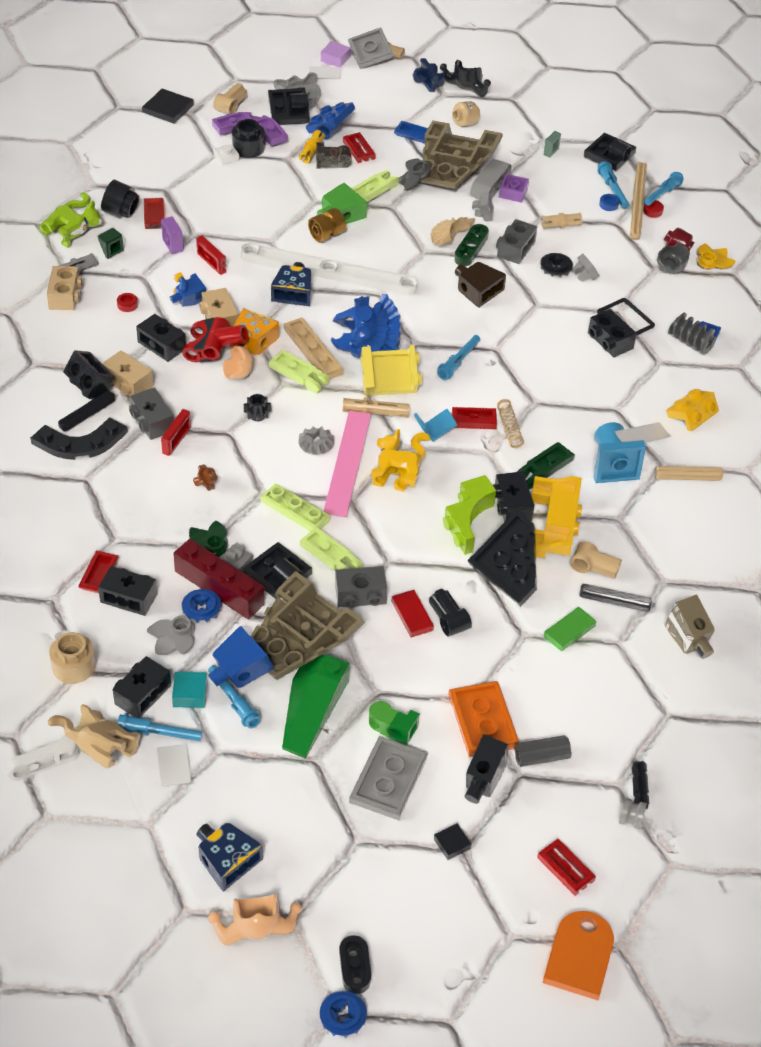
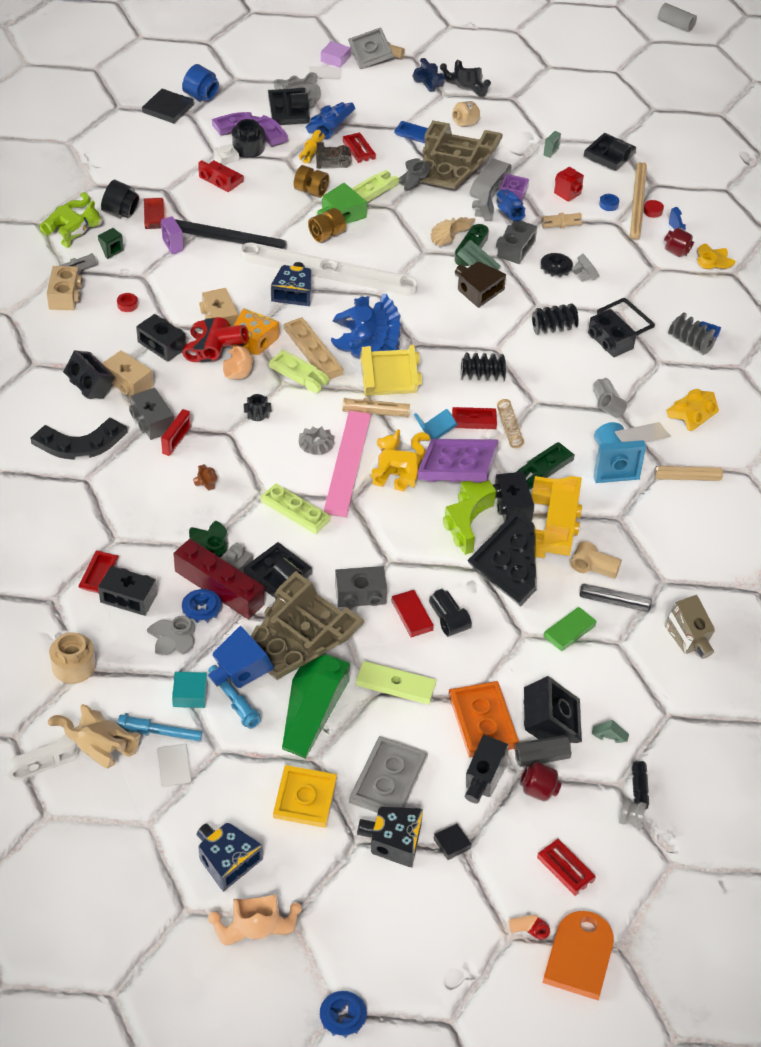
(86, 411): black axle -> none
(141, 687): black brick -> none
(188, 291): blue piece -> none
(200, 83): none -> blue piece
(211, 254): red tile -> none
(219, 175): none -> red bracket
(229, 101): tan piece -> none
(229, 235): none -> black axle
(305, 796): none -> yellow plate
(311, 181): none -> pearl gold wheel
(329, 550): yellowish green hinge -> none
(355, 966): black plate -> none
(392, 722): leg -> none
(394, 833): none -> black torso
(396, 682): none -> yellowish green tile
(446, 369): dark azure pin -> none
(458, 460): none -> medium lavender plate
(476, 255): none -> sand green tile
(483, 366): none -> black piece
(510, 204): none -> blue piece
(531, 924): none -> arm
(540, 781): none -> dark red head
(551, 711): none -> black slope
(555, 317): none -> black piece
(568, 184): none -> red brick
(608, 398): none -> light grey piece
(610, 178): dark azure pin -> none
(611, 731): none -> sand green tile
(673, 258): dark grey hair -> none
(675, 179): dark azure pin -> none
(675, 219): none -> blue tile
(677, 17): none -> light grey pin

